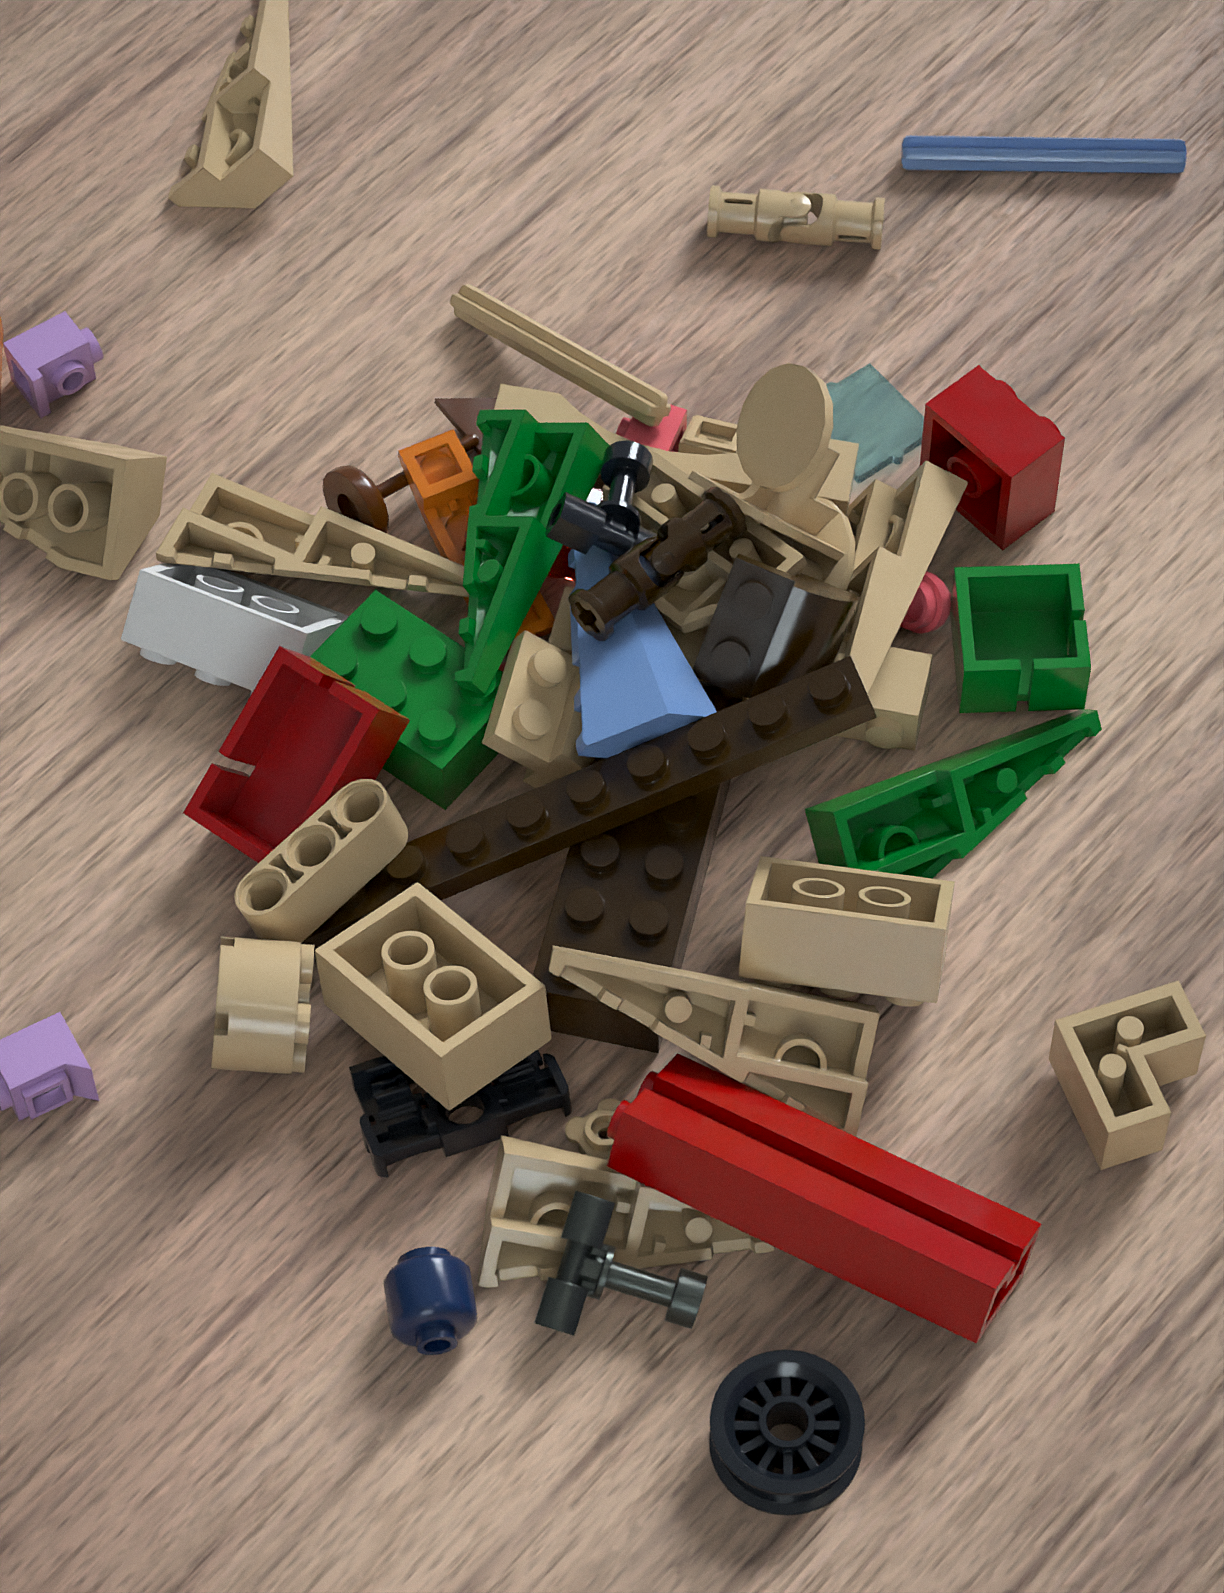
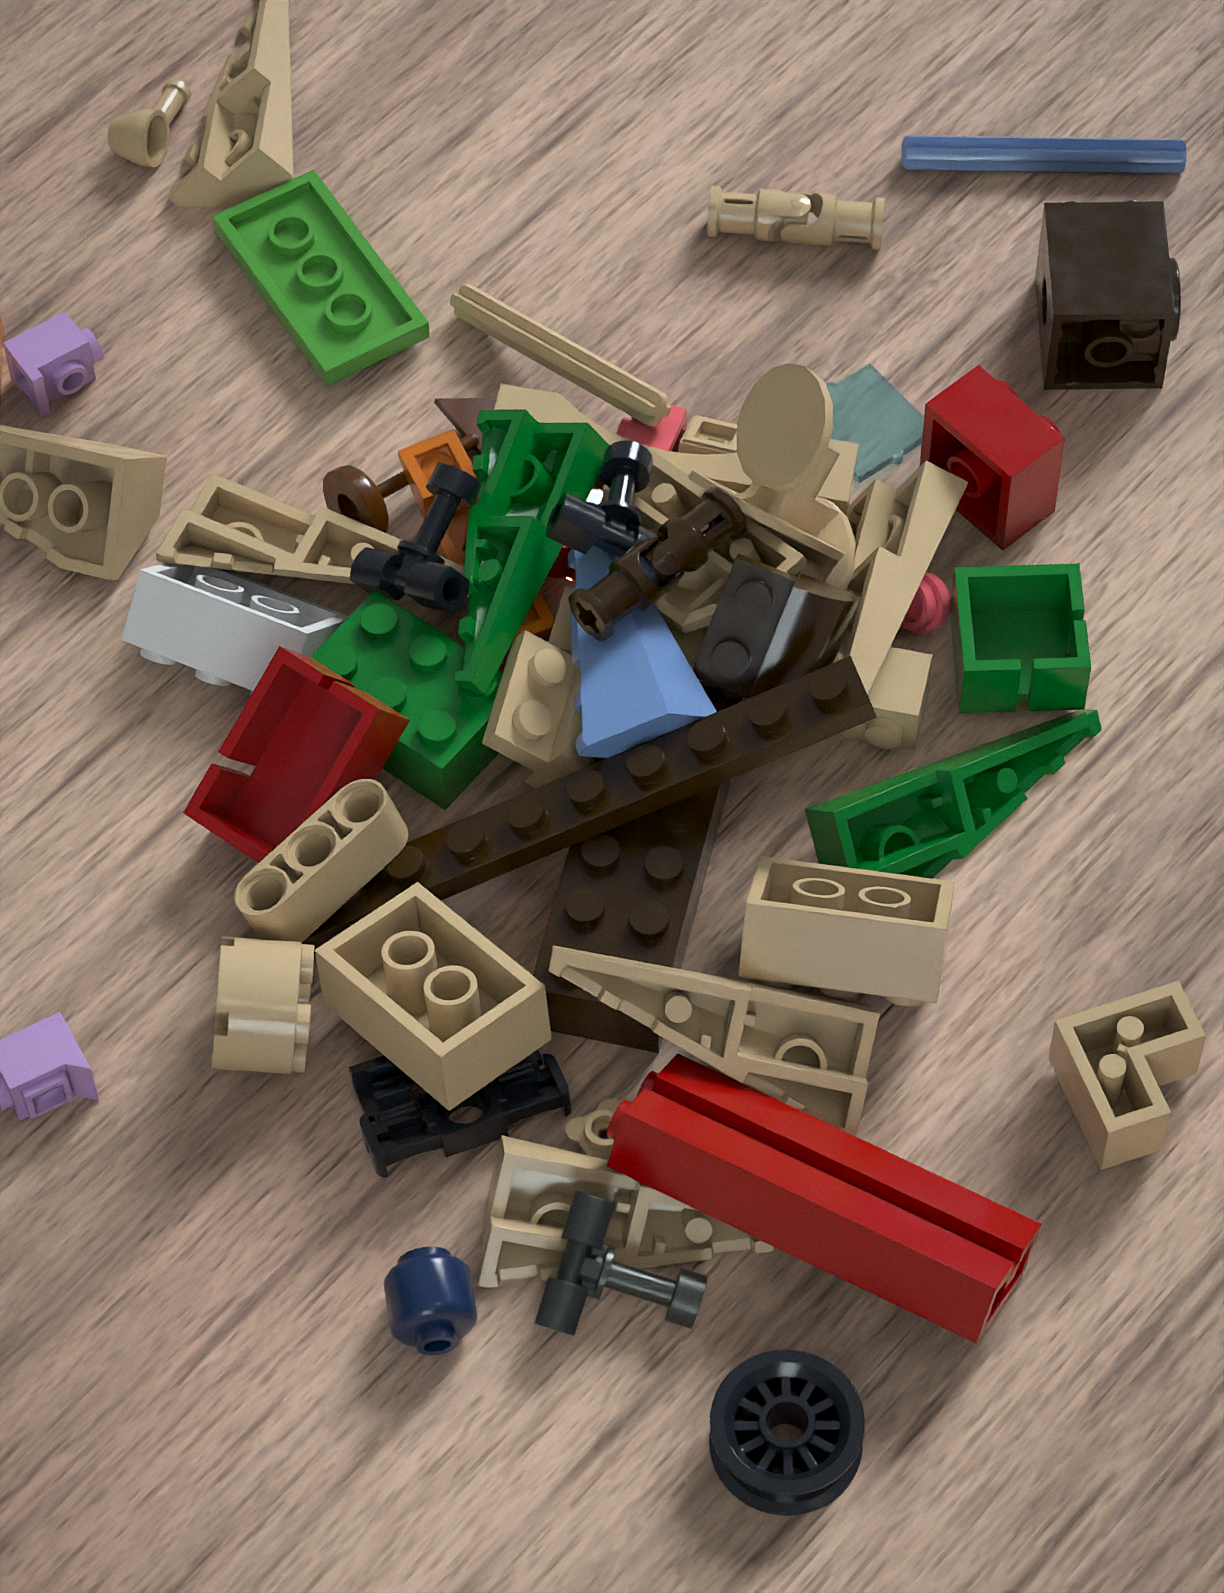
(145, 133): none -> tan bar
(321, 277): none -> bright green plate
(416, 566): none -> black bar
(1106, 295): none -> dark brown brick

